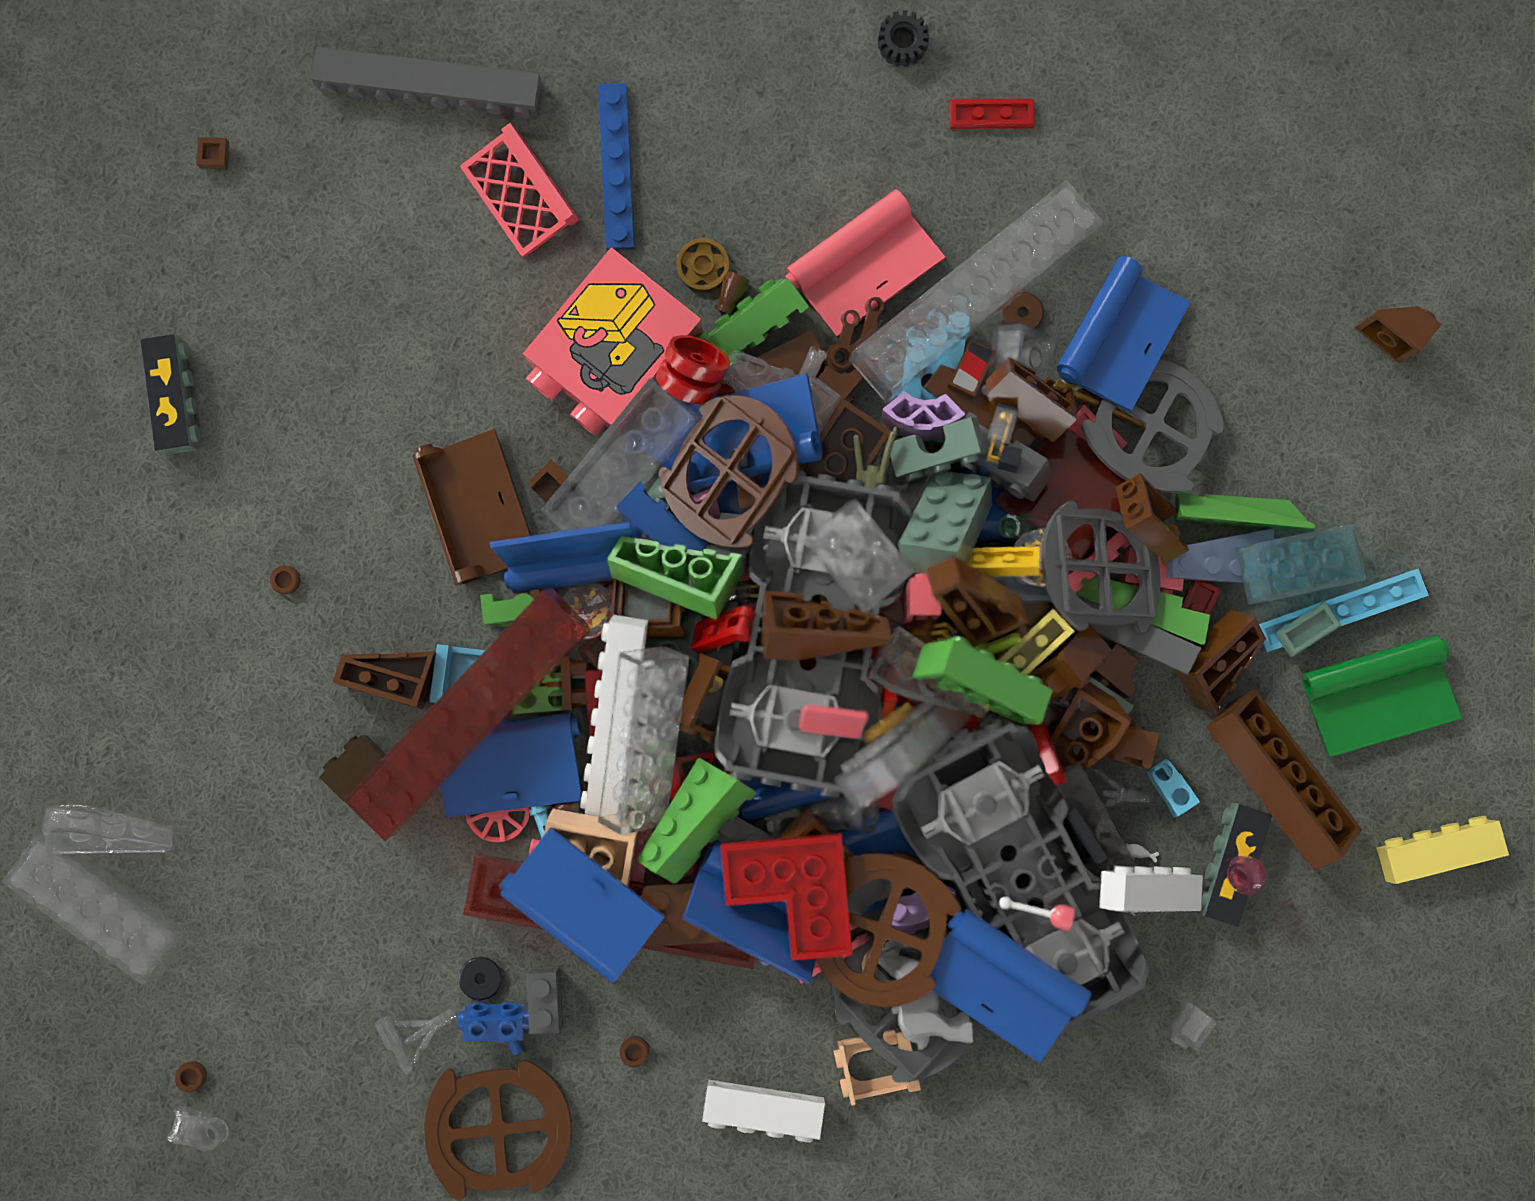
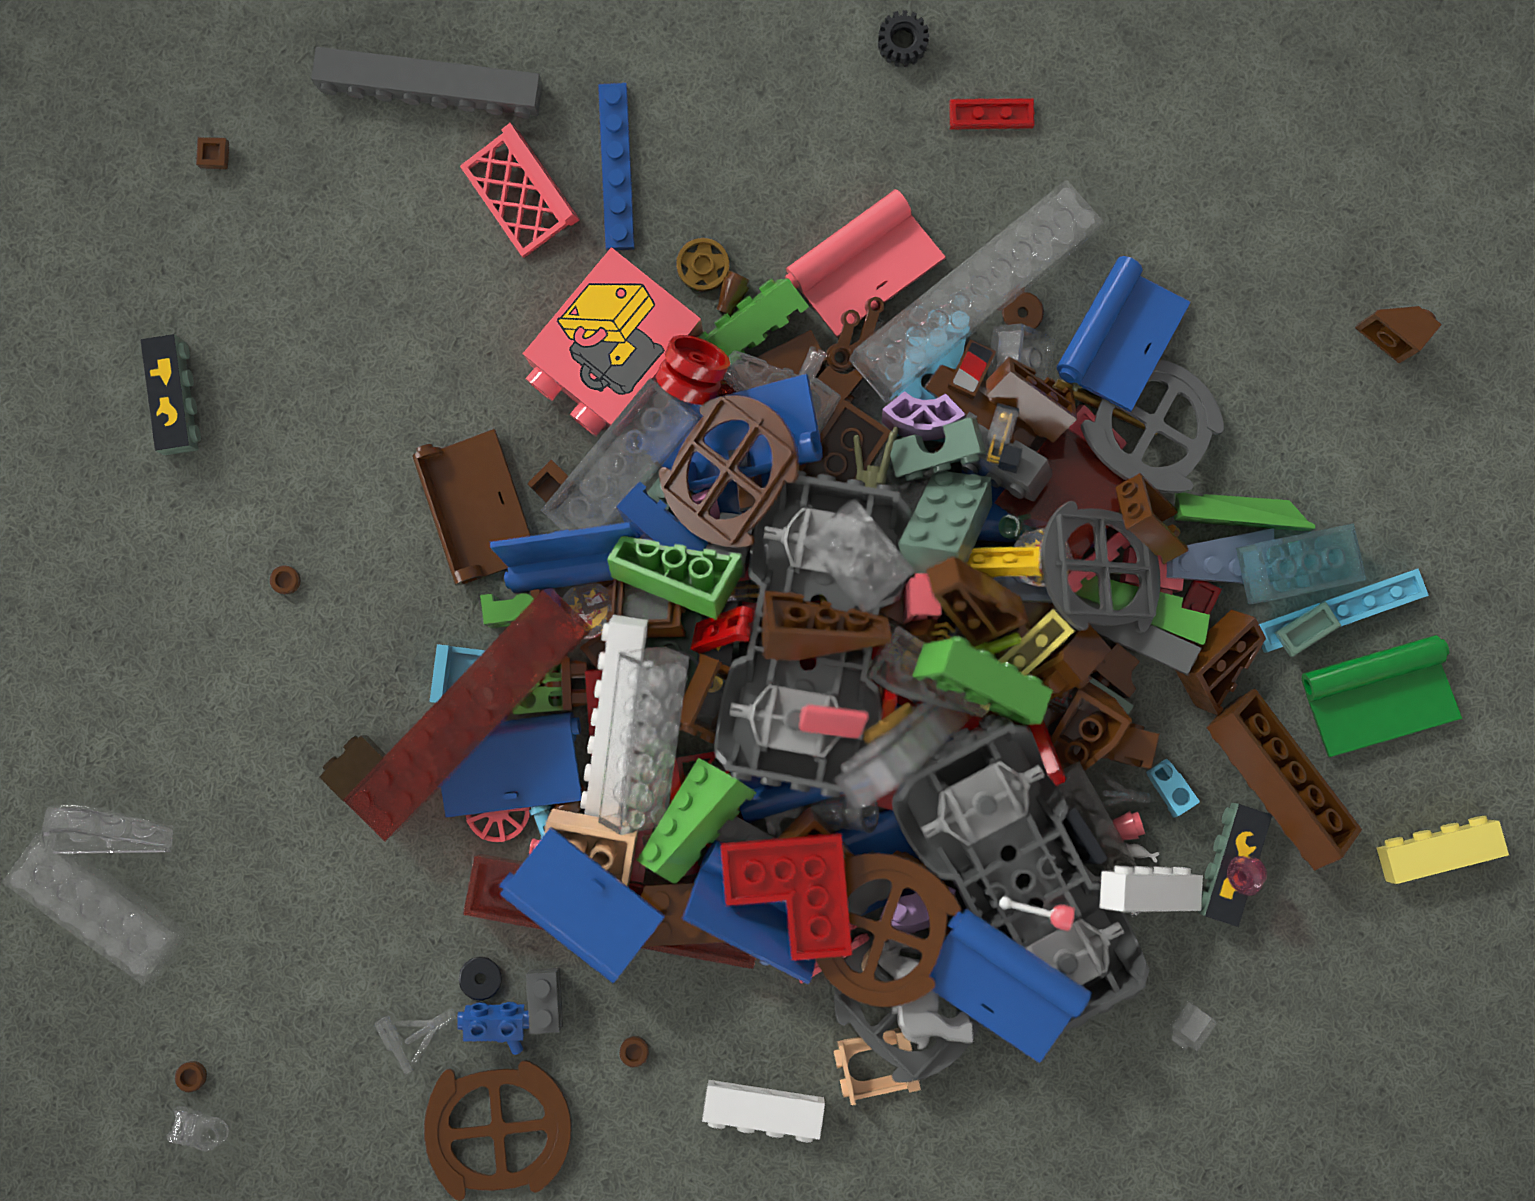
(393, 676): reddish brown wedge -> none
(1129, 826): none -> coral cone

